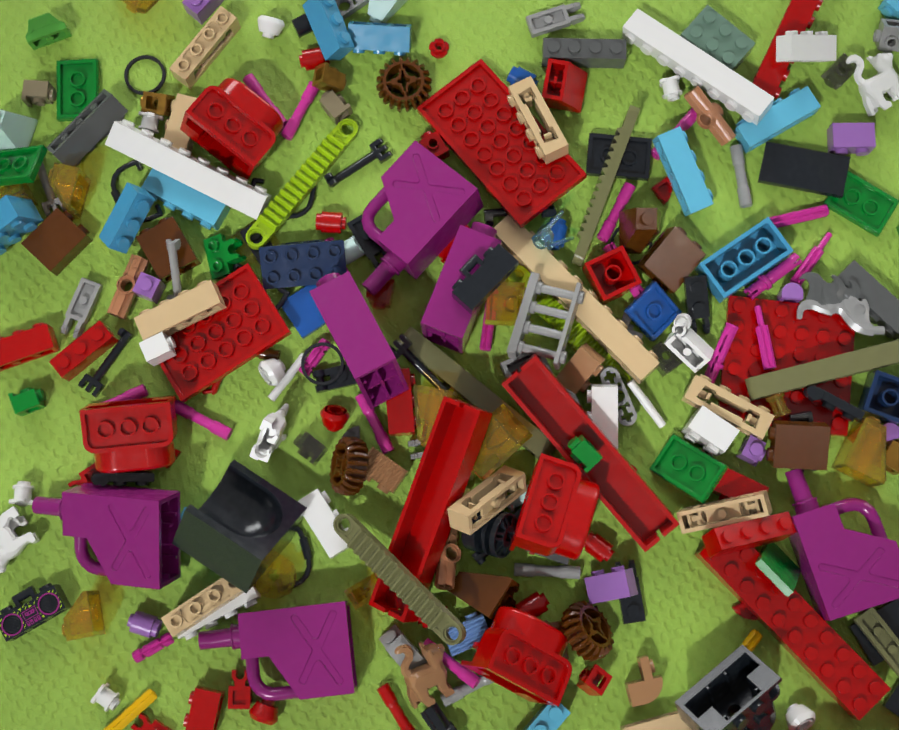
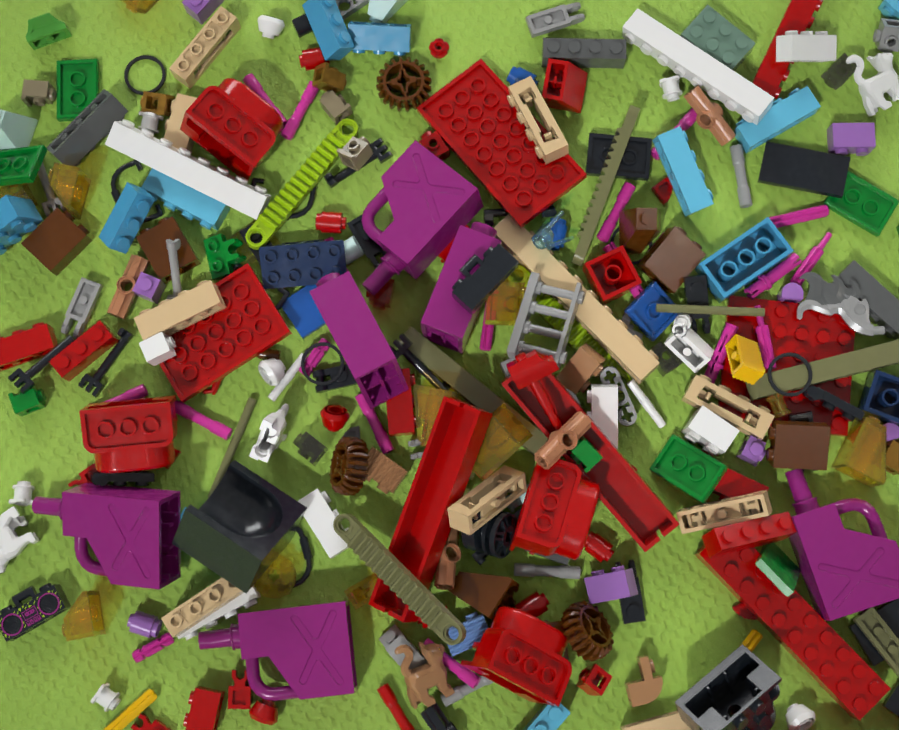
(36, 368): none -> black hinge
(234, 443): none -> olive piece
(355, 153): none -> dark tan brick
(528, 370): none -> red piece
(562, 440): none -> nougat piece
(714, 310): none -> olive piece
(745, 359): none -> yellow brick
(807, 366): none -> black piece

